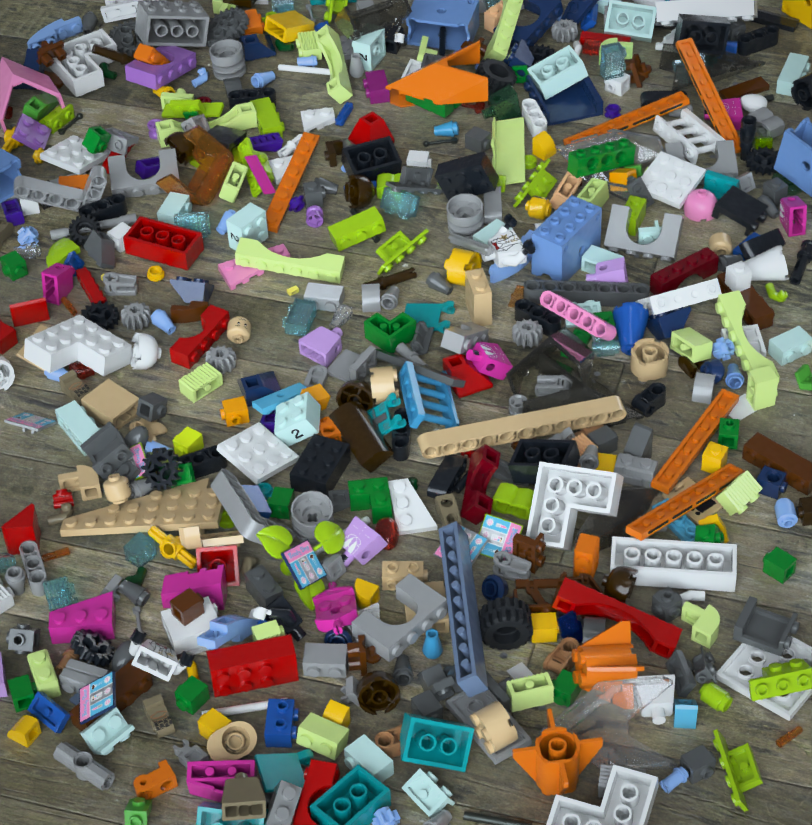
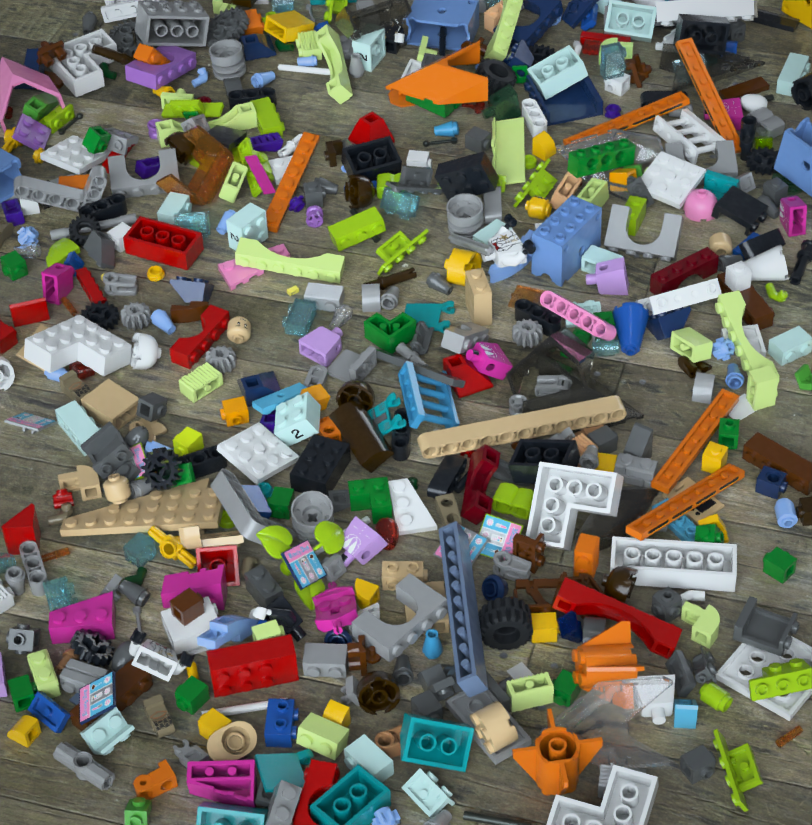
(56, 31): light blue slope -> none
(243, 798): dark tan torso -> none
(317, 118): white wing -> none
(344, 113): blue axle -> none
(375, 87): magenta brick -> none
(383, 383): tan brick -> none
(561, 656): medium nougat piece -> none
(564, 30): light grey gear -> none
(608, 293): dark grey beam -> none
(648, 234): light aqua bracket -> none
(649, 359): tan brick -> none
(650, 399): black piece -> none
(678, 776): light blue pin -> none
(714, 367): dark blue cone -> none
(739, 493): yellowish green brick -> none
(758, 40): black beam -> none

